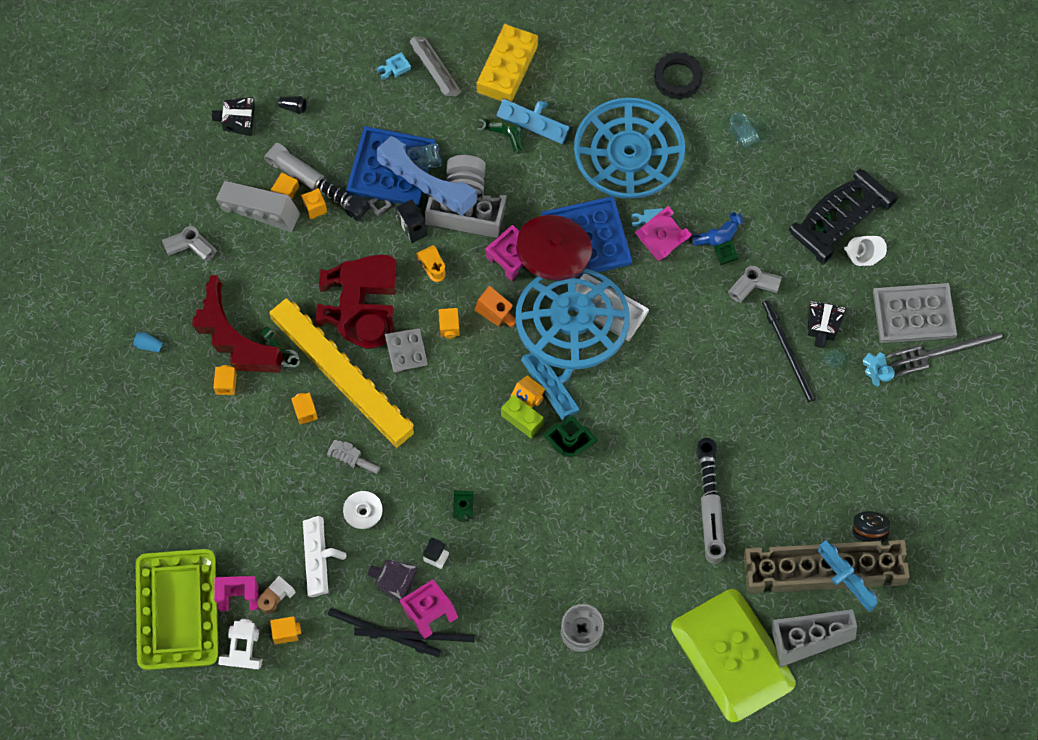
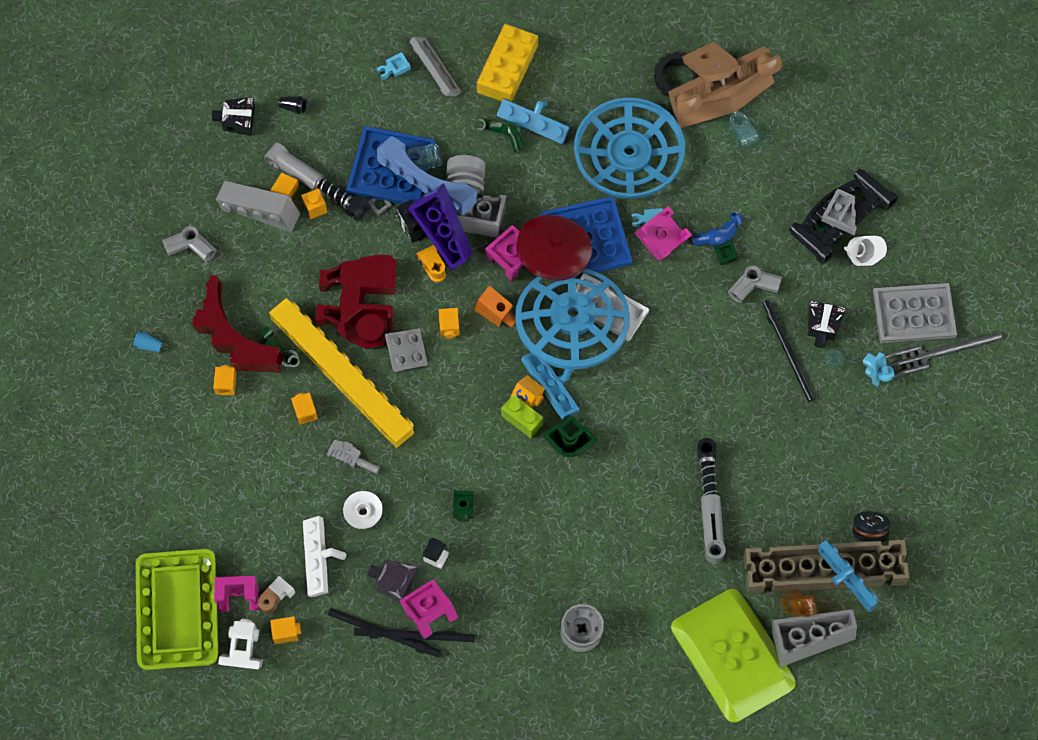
(441, 224): none -> dark purple wedge
(738, 84): none -> medium nougat piece
(801, 604): none -> clear orange leg
(841, 212): none -> light grey wing

